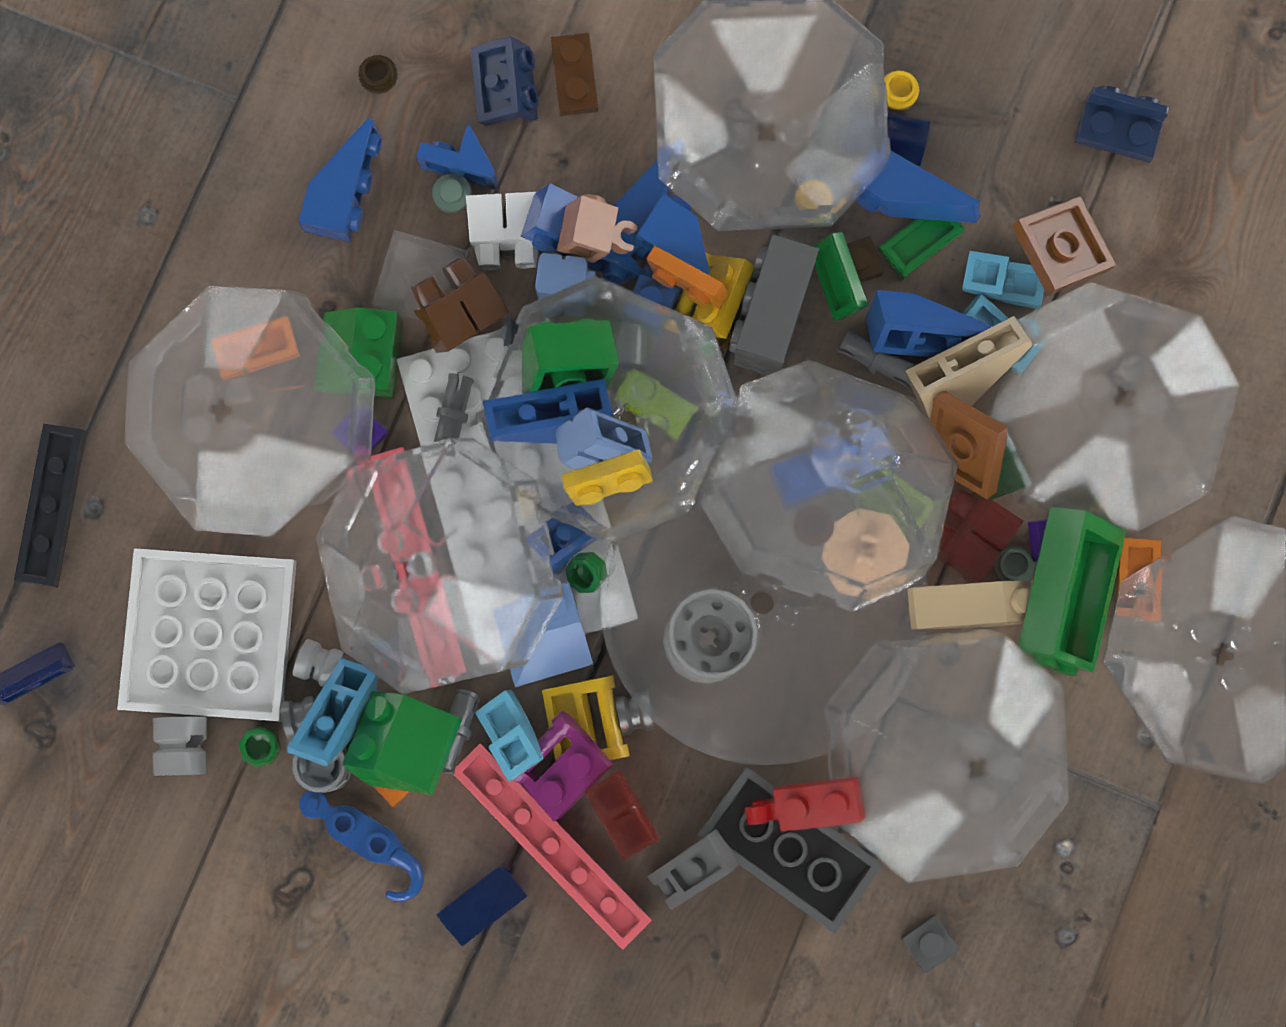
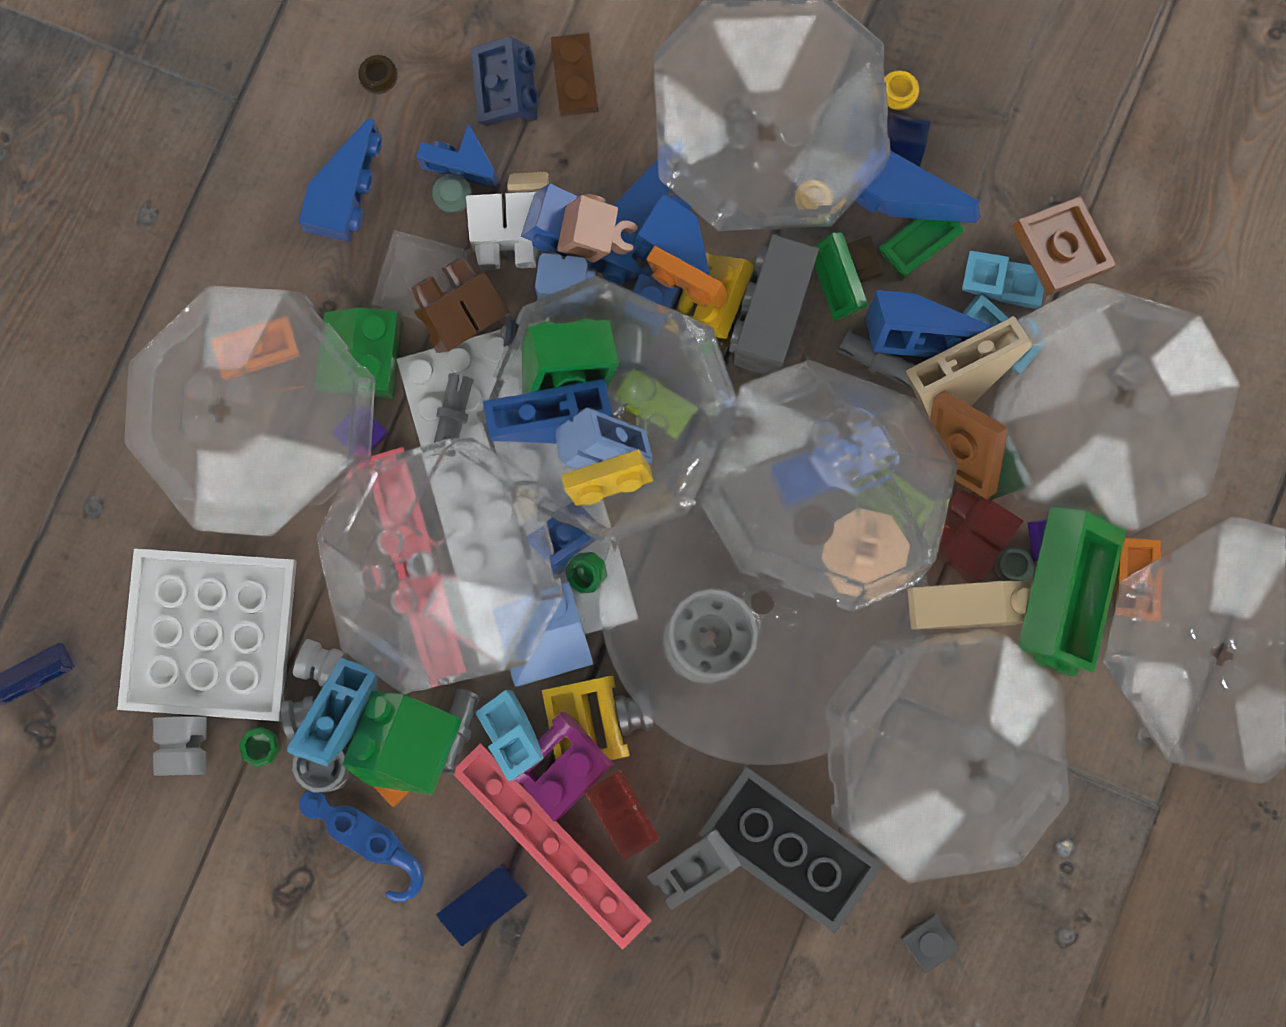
(50, 505): black plate -> none
(527, 182): none -> tan slope
(811, 805): red plate -> none
(1121, 123): dark blue bracket -> none

